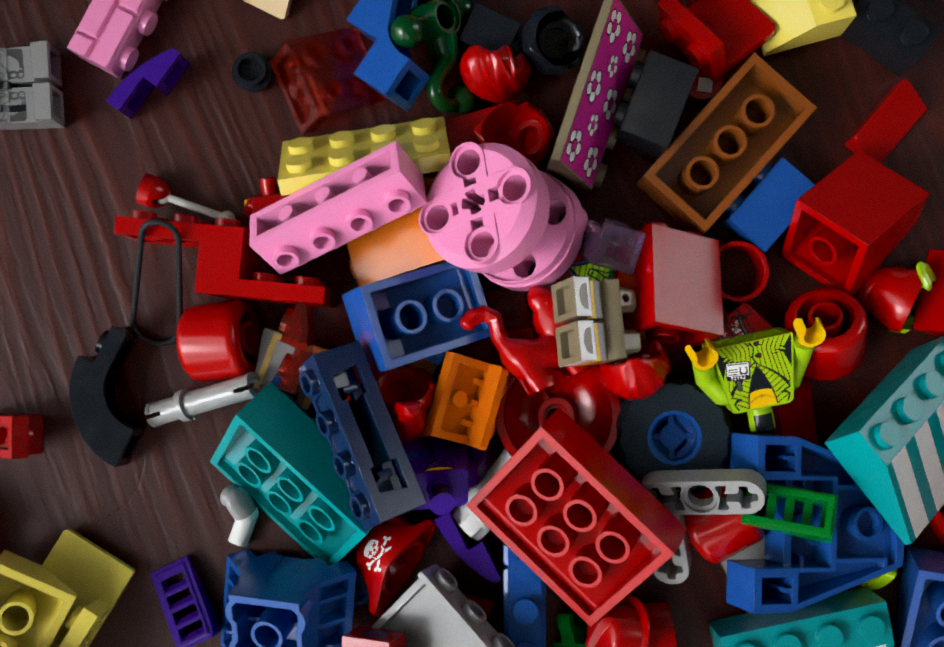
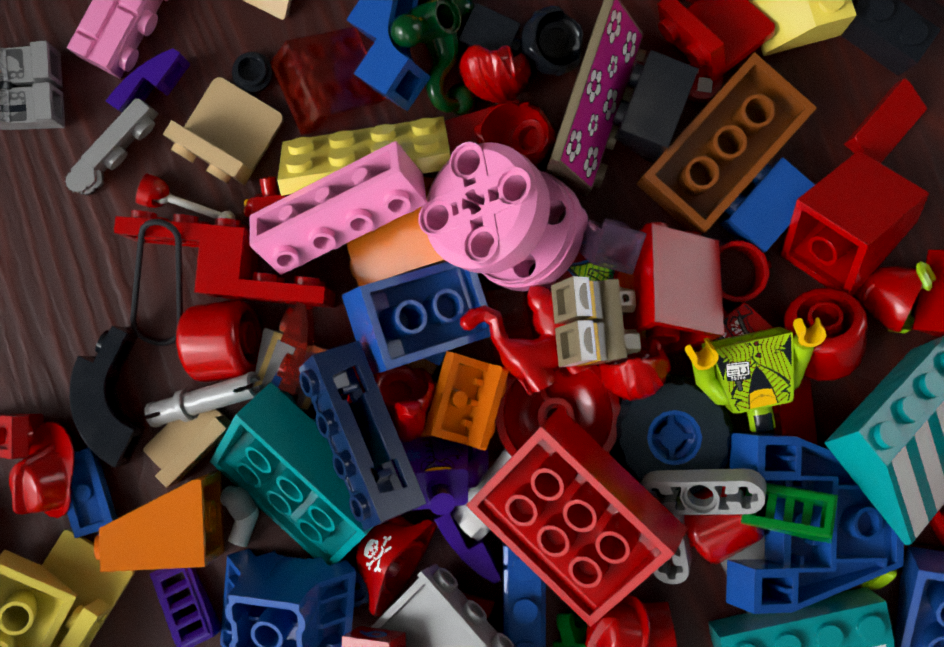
(46, 476): none -> red piece
(90, 496): none -> blue plate
(110, 148): none -> light grey hinge
(167, 533): none -> orange slope
(185, 444): none -> tan panel
(226, 131): none -> tan bracket

